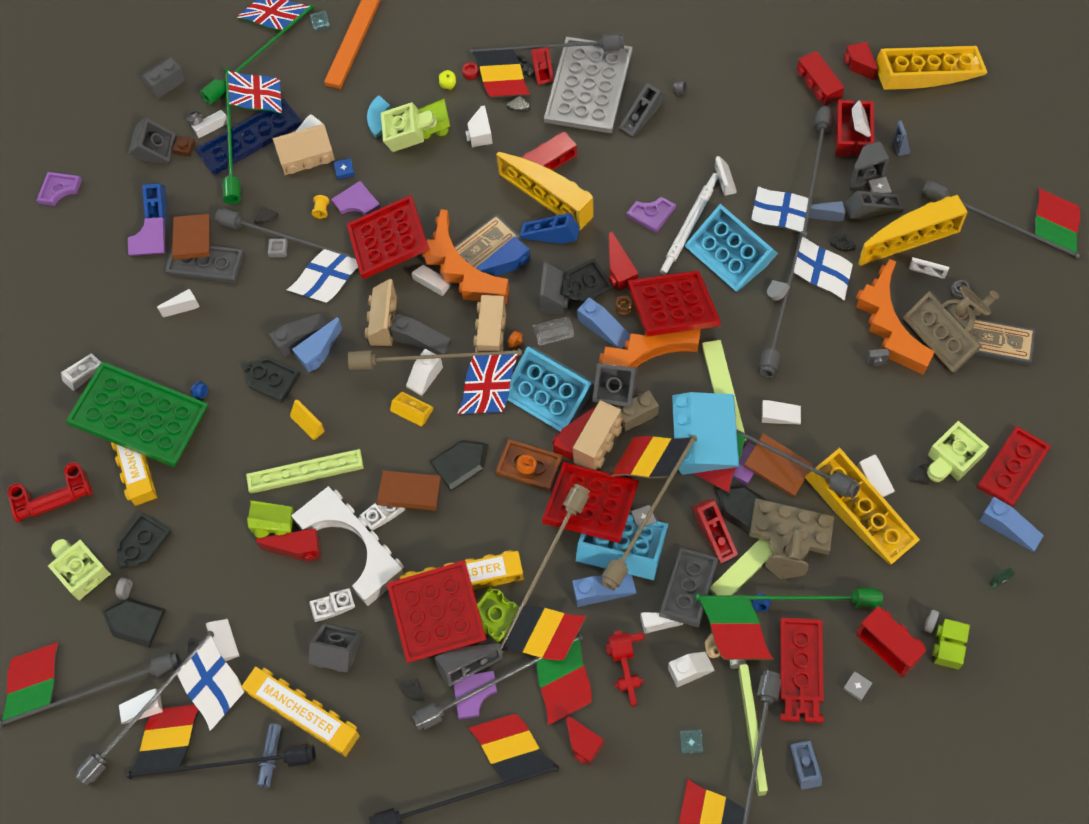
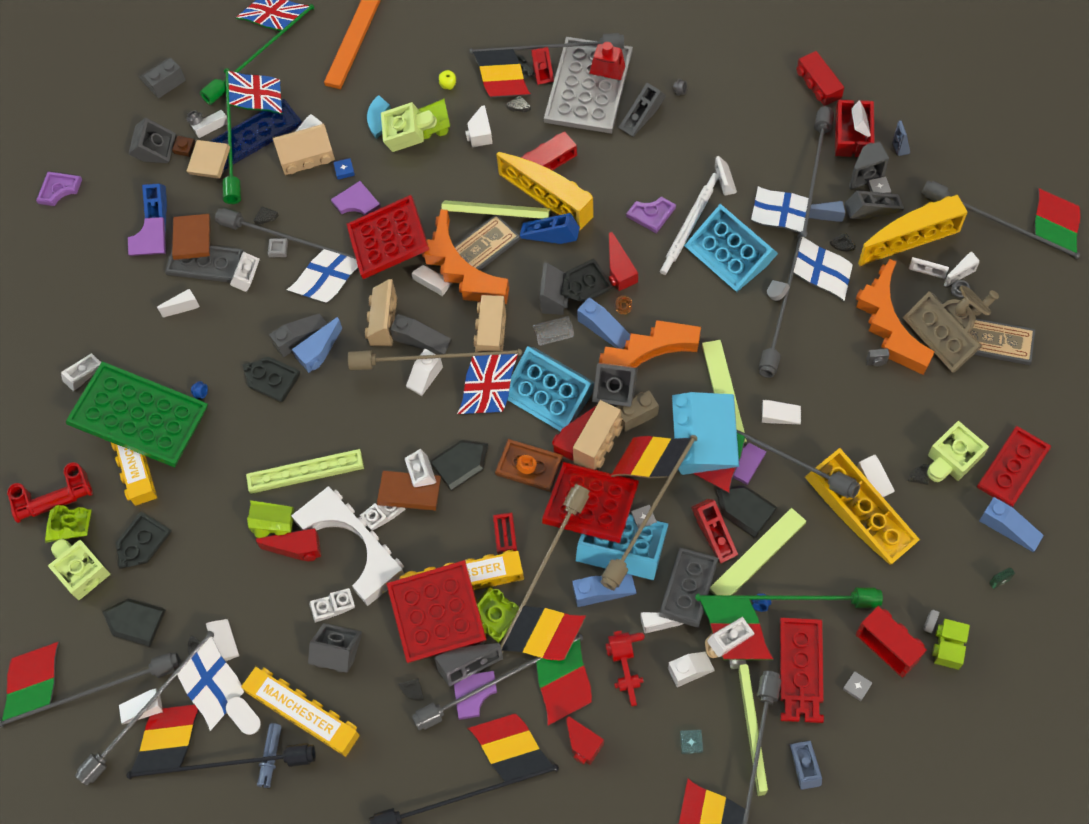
(67, 523): none -> lime slope
(123, 588): light grey tile -> none
(208, 159): none -> tan tile
(243, 716): none -> white tile
(244, 272): none -> white slope
(306, 420): yellow slope -> none
(319, 20): clear light blue tile -> none
(320, 206): yellow bush -> none
(411, 408): yellow slope -> none
(420, 469): none -> white slope
(470, 71): red tile -> none
(496, 209): none -> yellowish green tile
(502, 516): none -> red tile
(506, 259): blue slope -> none
(515, 340): orange tile -> none
(608, 61): none -> red torso
(673, 303): red plate -> none
(730, 637): none -> white slope
(775, 468): dark orange tile -> none
(790, 530): dark tan plate -> none
(861, 60): red slope -> none
(928, 66): yellow slope -> none
(963, 269): none -> white slope

